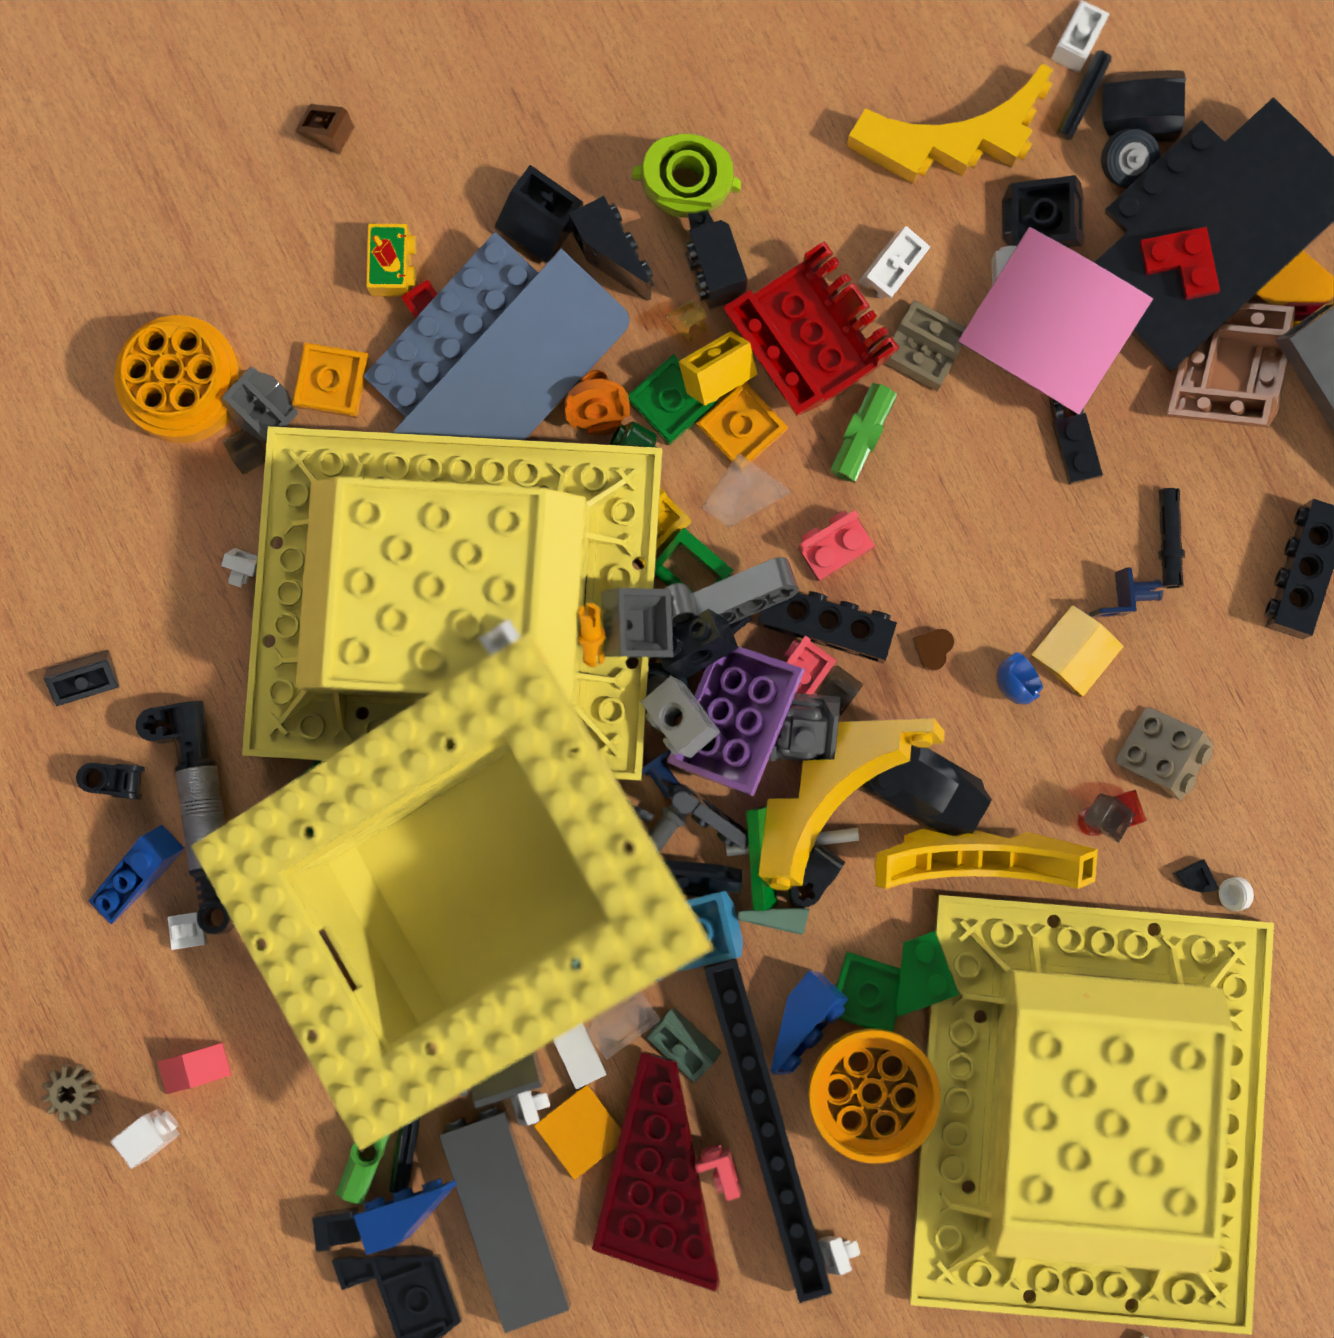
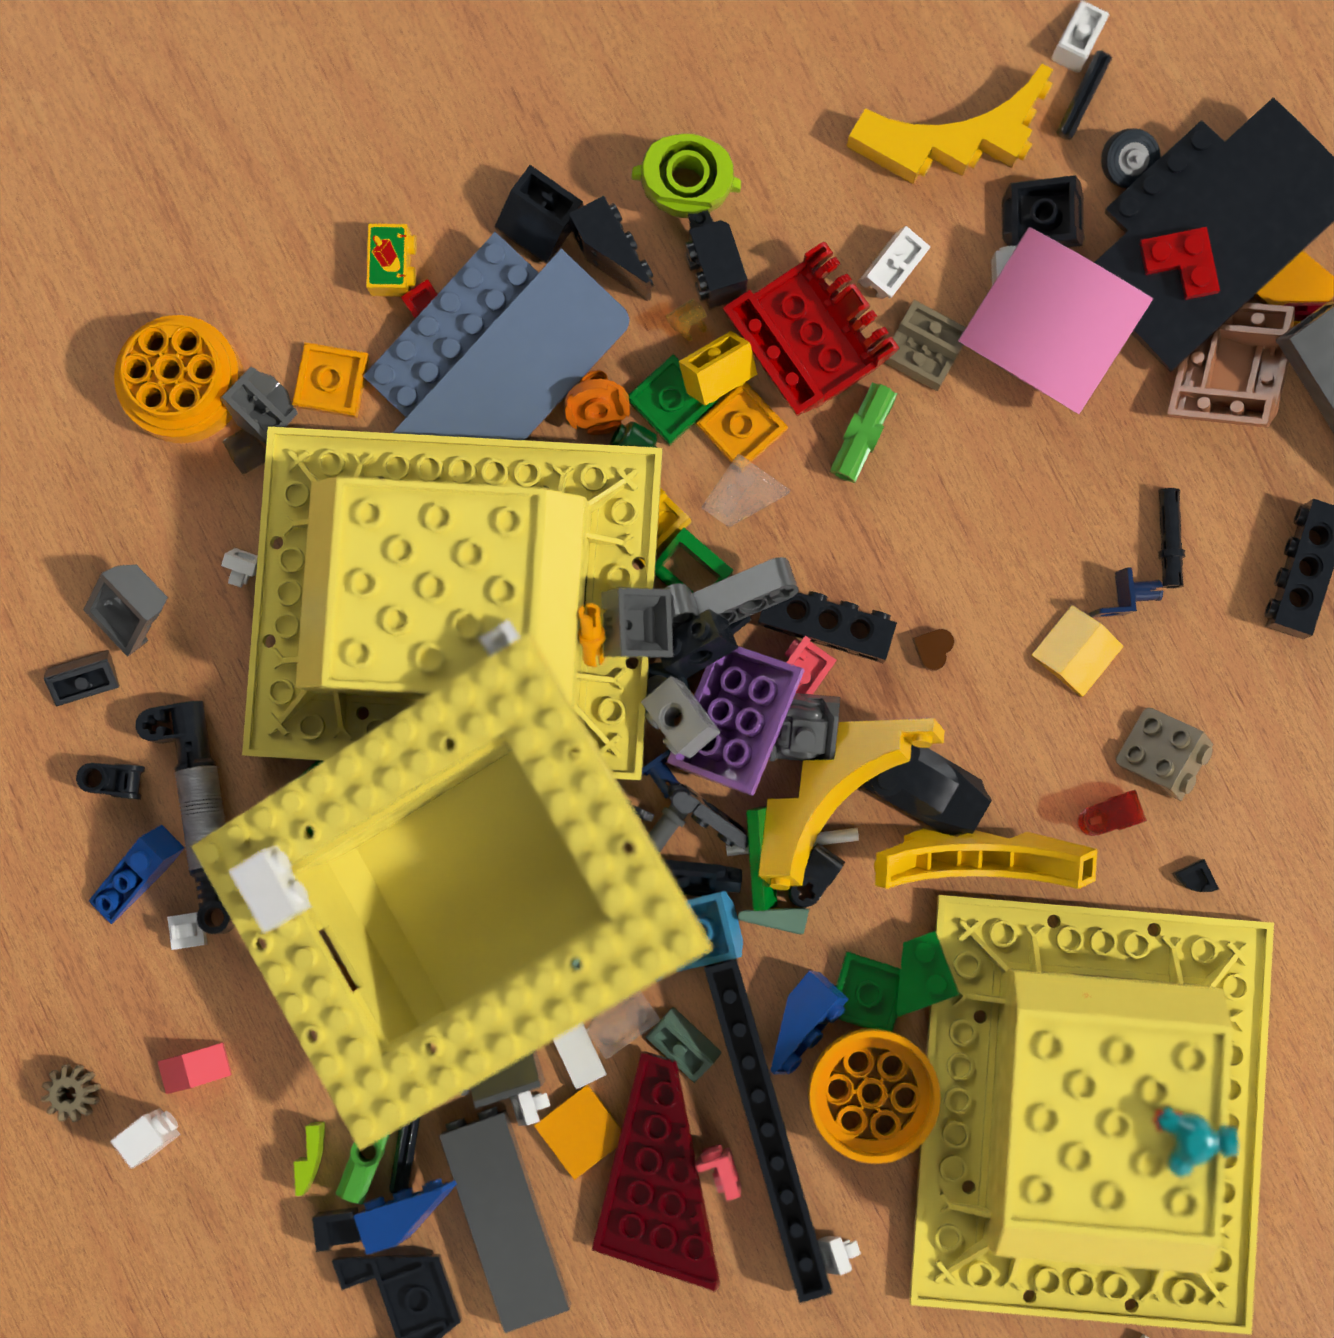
(125, 606): none -> dark grey brick
(270, 888): none -> white brick
(307, 1167): none -> lime slope
(326, 126): reddish brown slope -> none
(835, 545): coral bracket -> none
(841, 685): clear smoke slope -> none
(1018, 679): blue hair -> none
(1075, 445): black hinge -> none
(1109, 816): clear smoke slope -> none
(1145, 102): black slope -> none
(1195, 1140): none -> teal animal
(1236, 894): white tile -> none

